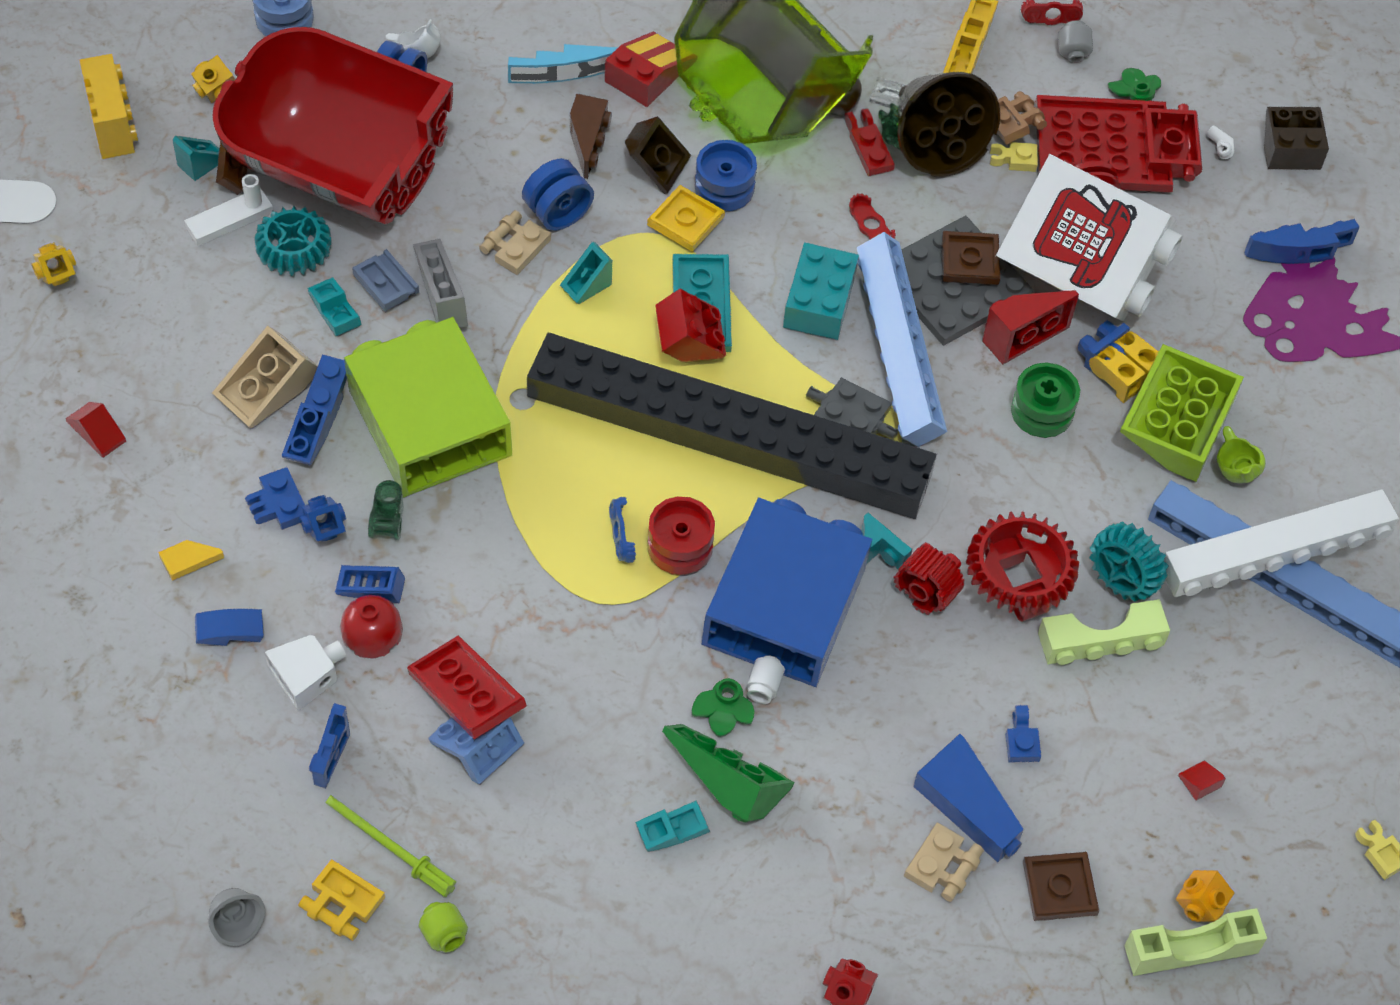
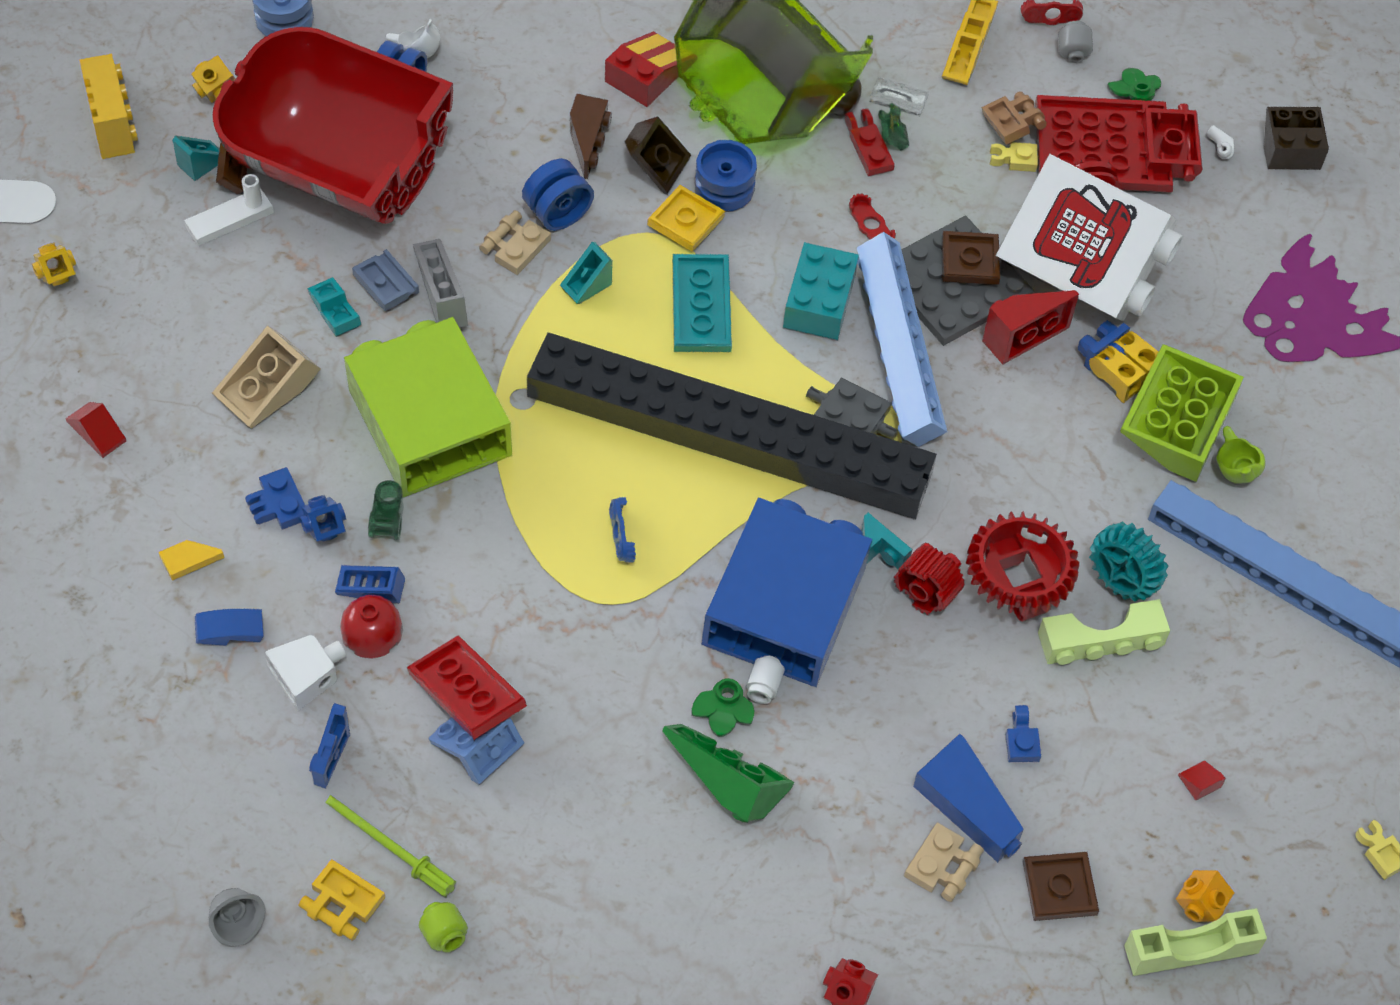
(292, 231): teal gear -> none
(317, 412): blue slope -> none
(550, 66): slope -> none
(672, 828): teal slope -> none
(681, 535): red wheel -> none
(690, 328): red slope -> none
(946, 122): dark brown cone -> none
(1045, 400): green wheel -> none
(1279, 543): white brick -> none
(1296, 246): blue slope -> none

